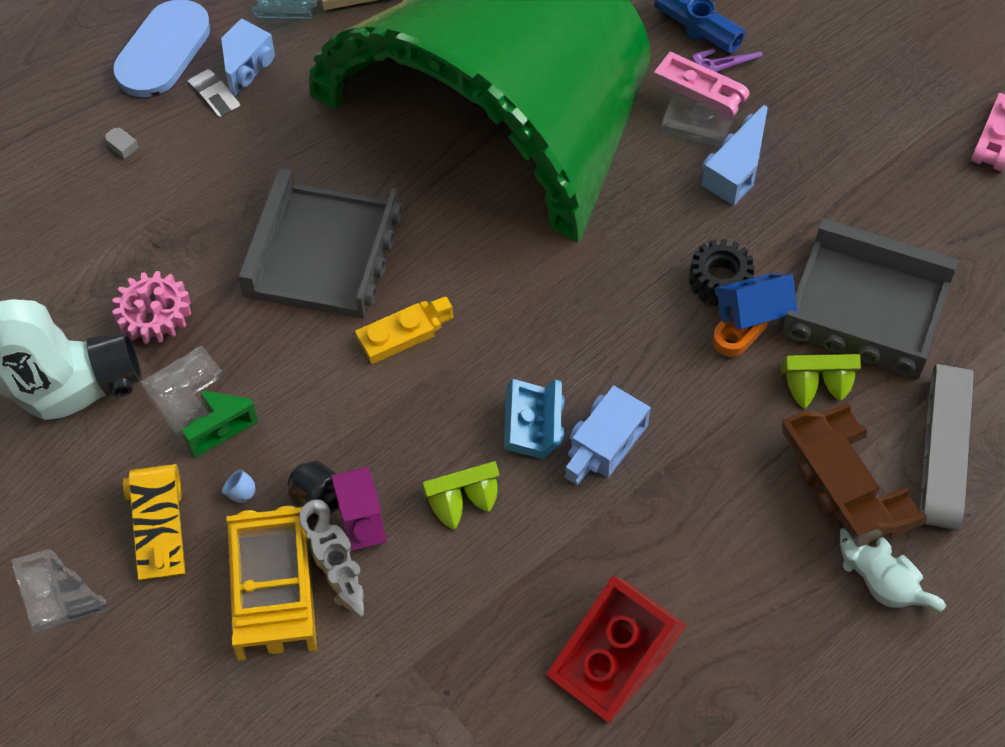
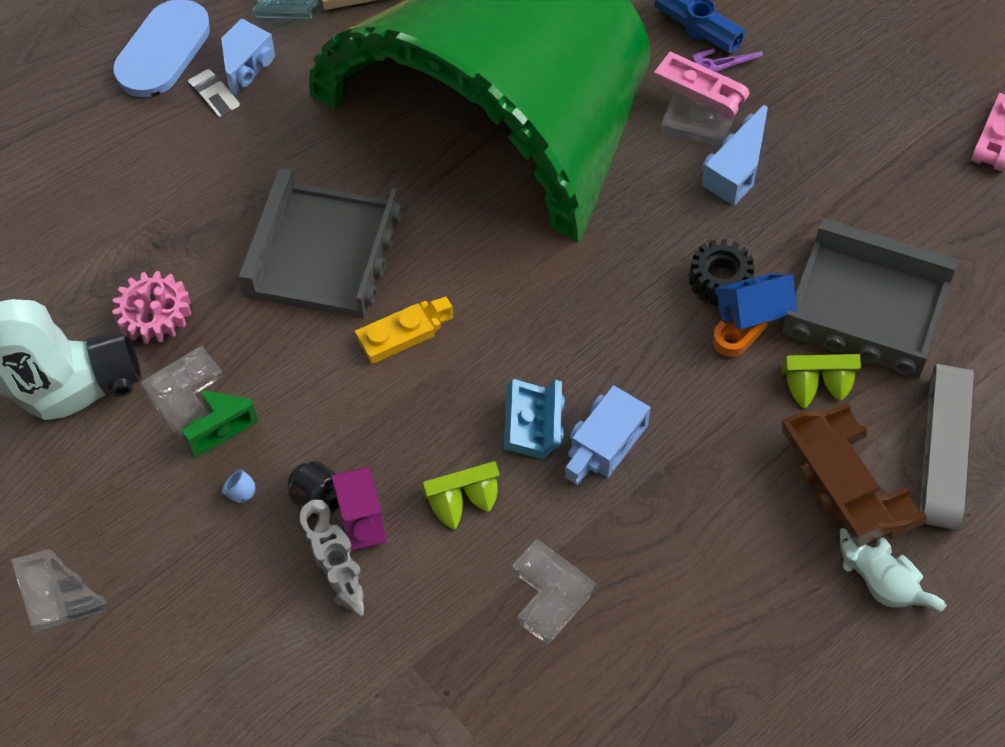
(121, 142): light grey piece -> none
(156, 520): yellow door -> none
(270, 580): yellow door -> none
(559, 586): none -> clear plate
(615, 648): red slope -> none

